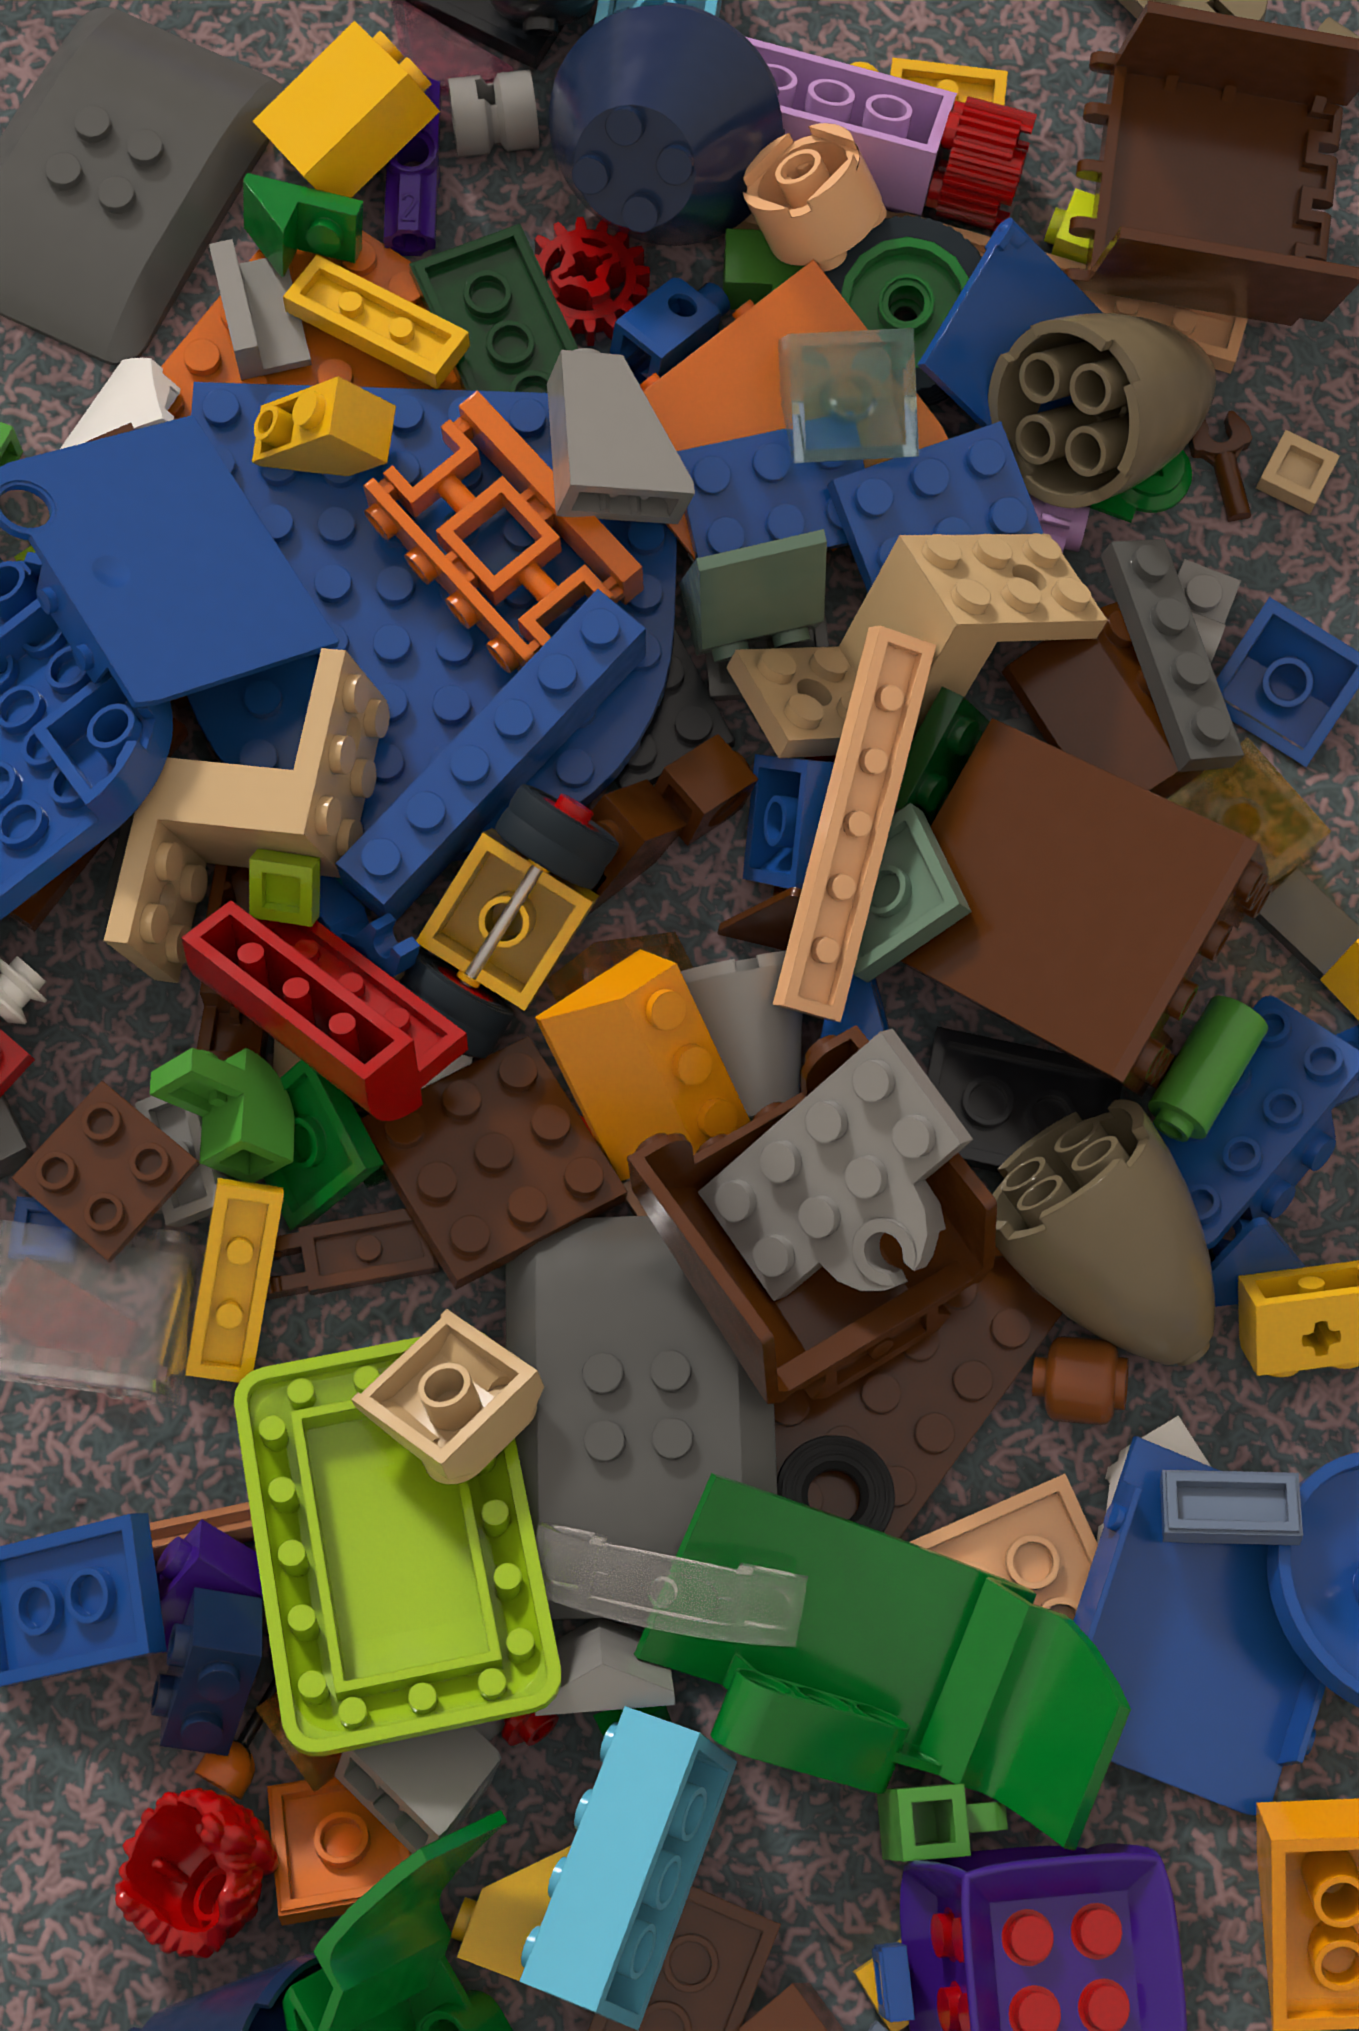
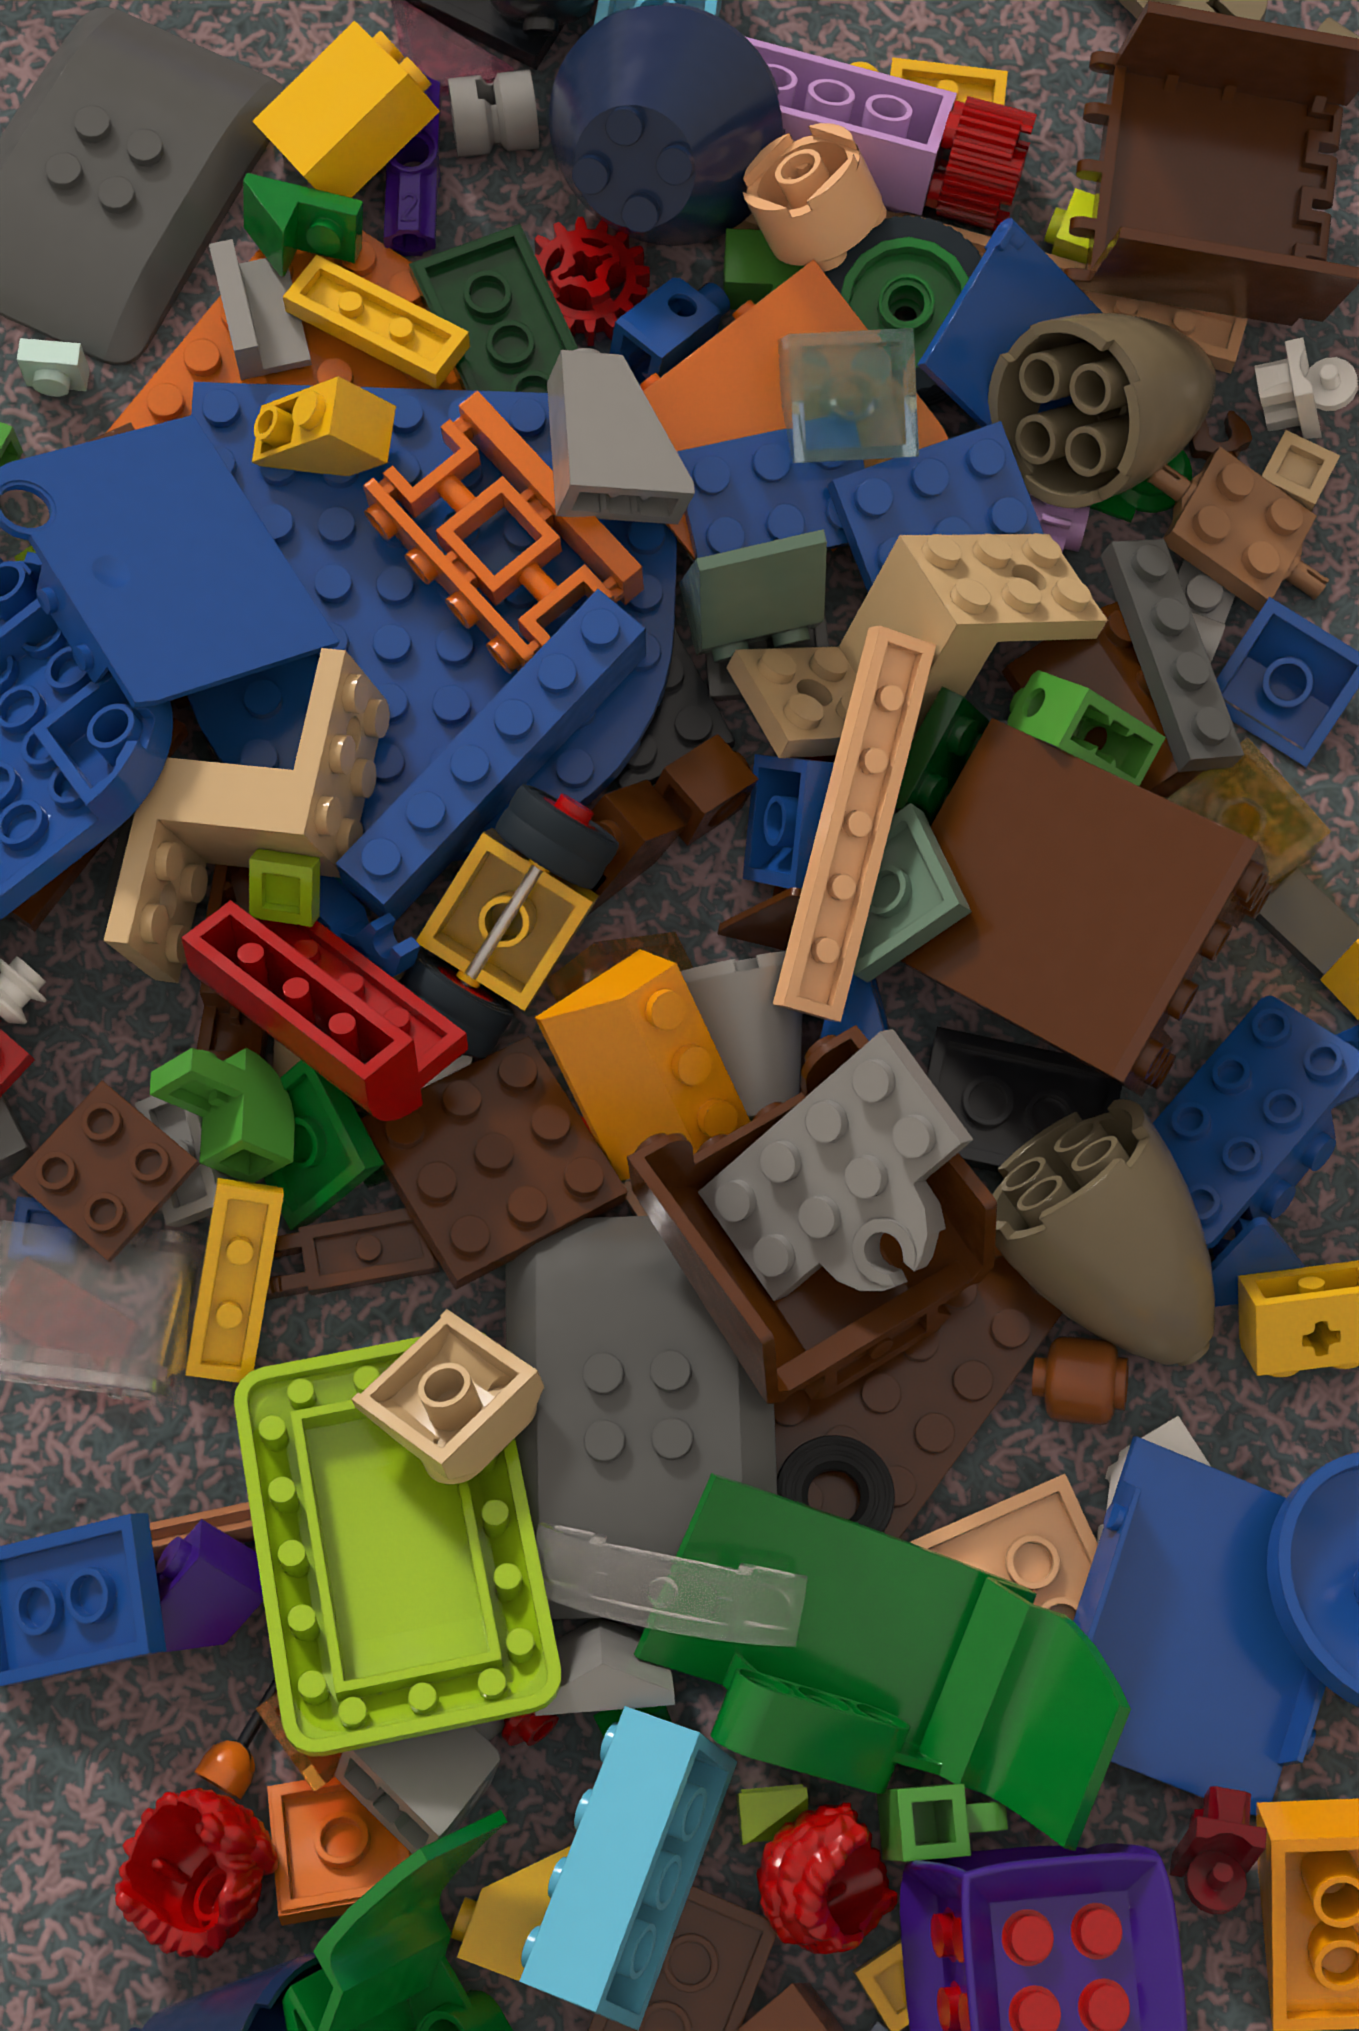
(53, 366): none -> light aqua plate
(132, 394): white slope -> none
(209, 1671): dark blue brick -> none
(767, 1809): none -> lime slope
(824, 1881): none -> red hair
(893, 1982): blue tile -> none
(1064, 714): none -> bright green torso
(1207, 1069): bright green brick -> none
(1218, 1850): none -> dark red hips
(1231, 1507): sand blue tile -> none
(1239, 529): none -> medium nougat plate
(1294, 391): none -> white hips

